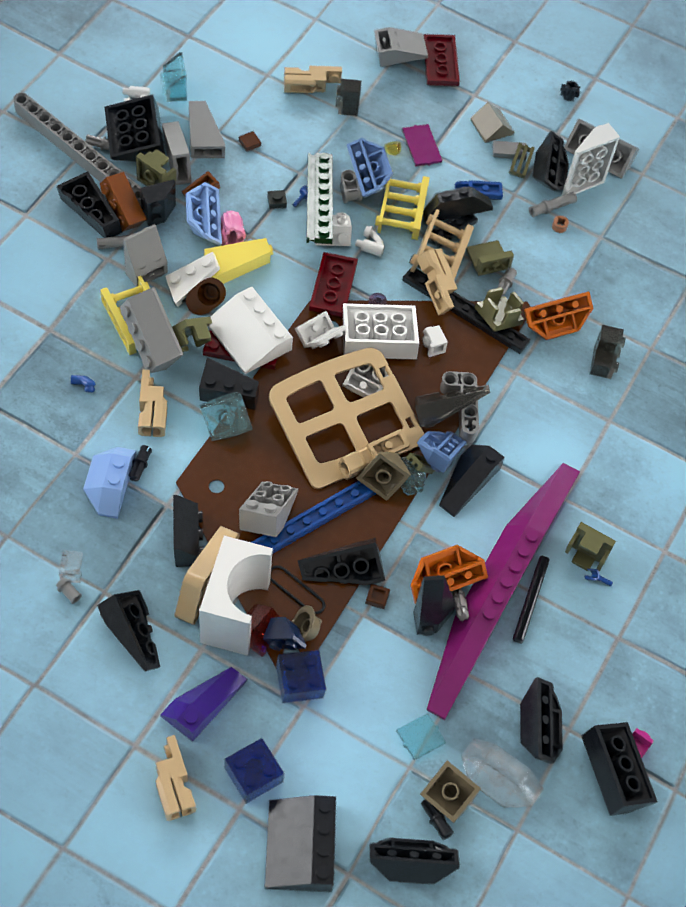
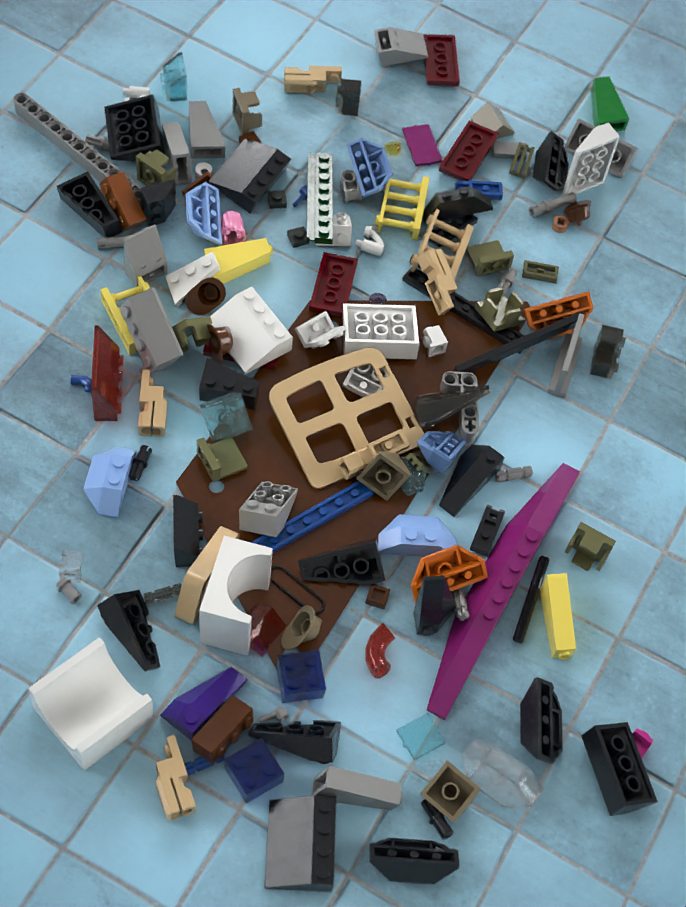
(90, 704): none -> white piece
(106, 377): none -> clear red slope
(162, 594): none -> clear smoke axle
(199, 764): none -> blue axle
(202, 168): none -> white tile
(220, 342): none -> reddish brown piece
(220, 458): none -> olive bracket
(222, 730): none -> reddish brown brick
(241, 113): none -> dark tan panel
(250, 173): none -> slope
(280, 712): none -> light grey hand
(283, 635): dark blue slope -> none
(297, 236): none -> pearl dark grey plate
(312, 741): none -> black wedge
(357, 788): none -> light grey slope
(376, 649): none -> clear red cylinder
(415, 536): none -> light blue wedge
(468, 151): none -> dark red plate
(487, 531): none -> black plate
(514, 473): none -> light grey axle
(518, 344): none -> black tile
(538, 272): none -> olive tile
(558, 615): none -> light yellow slope
(566, 361): none -> light grey fence
(570, 90): black gear -> none
(578, 211): none -> reddish brown piece
(596, 576): blue hand -> none
(607, 105): none -> green slope

